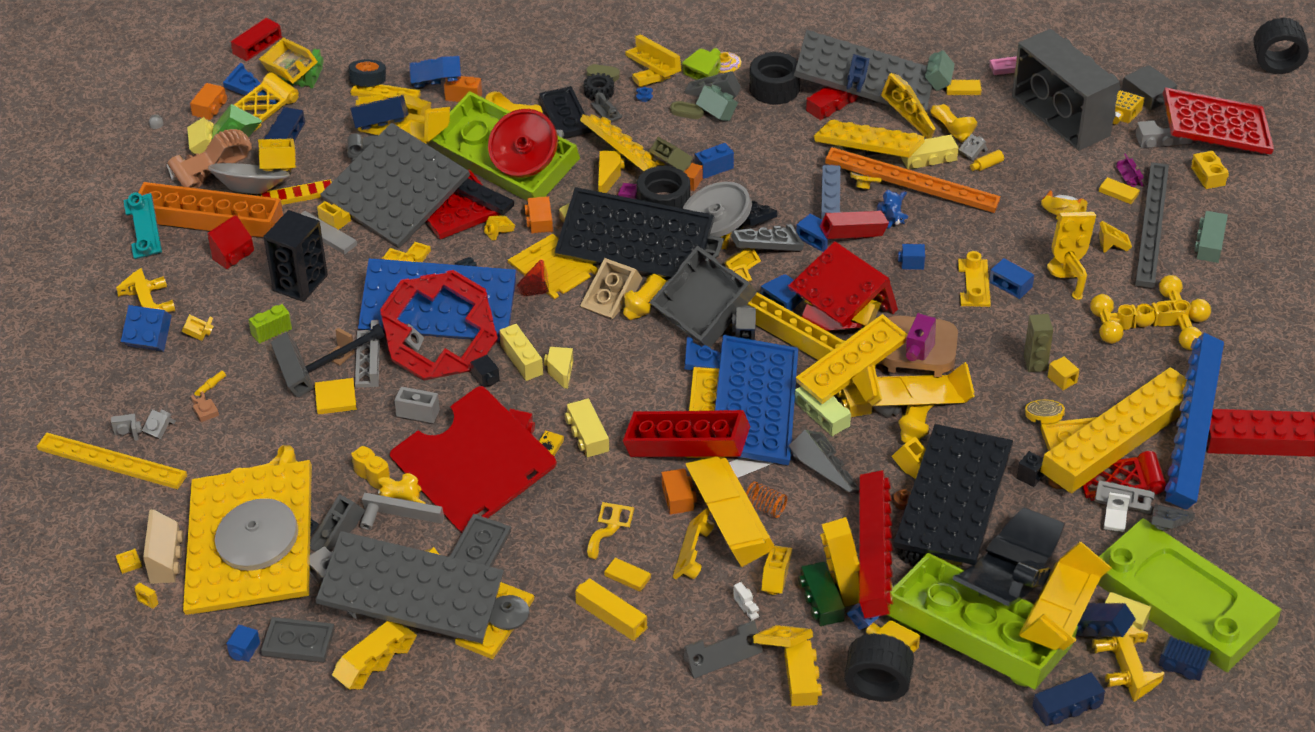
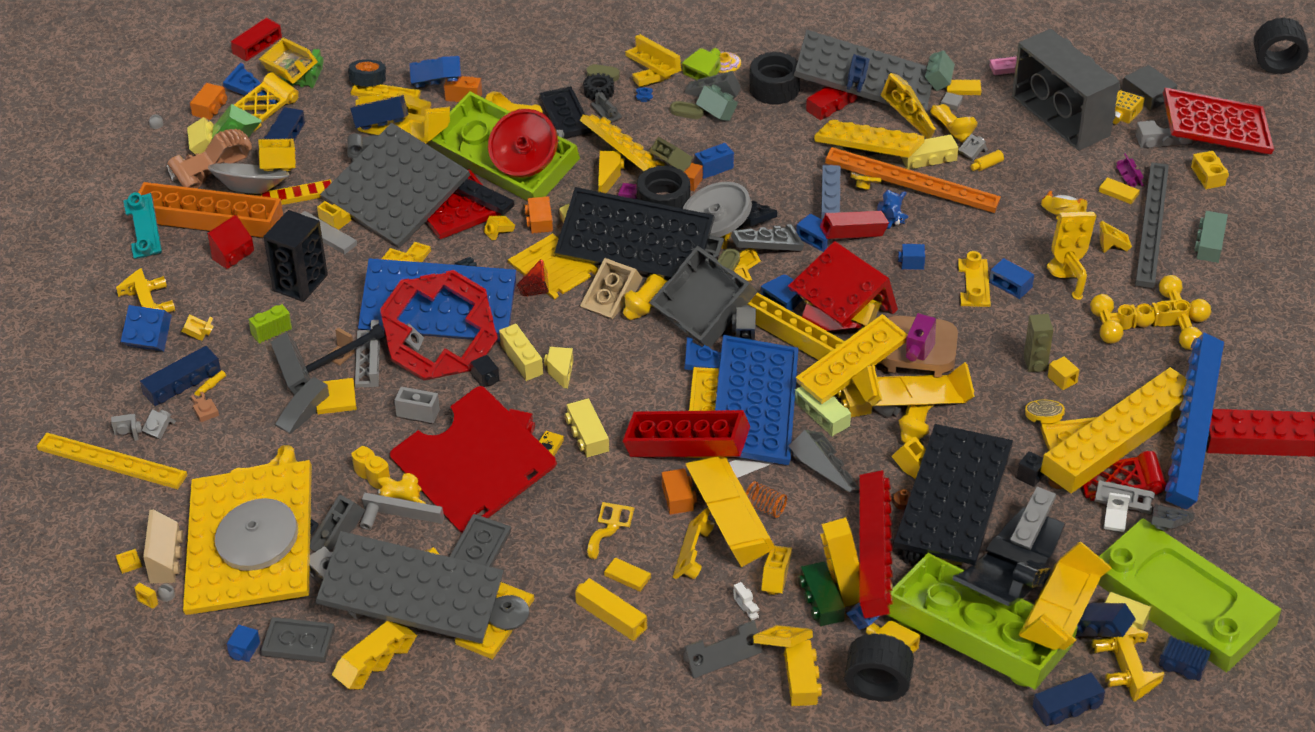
(166, 592): none -> light grey hinge
(180, 376): none -> dark blue brick
(303, 405): none -> dark grey slope
(729, 258): none -> olive tile
(952, 100): none -> light grey tile
(1033, 518): none -> light grey plate

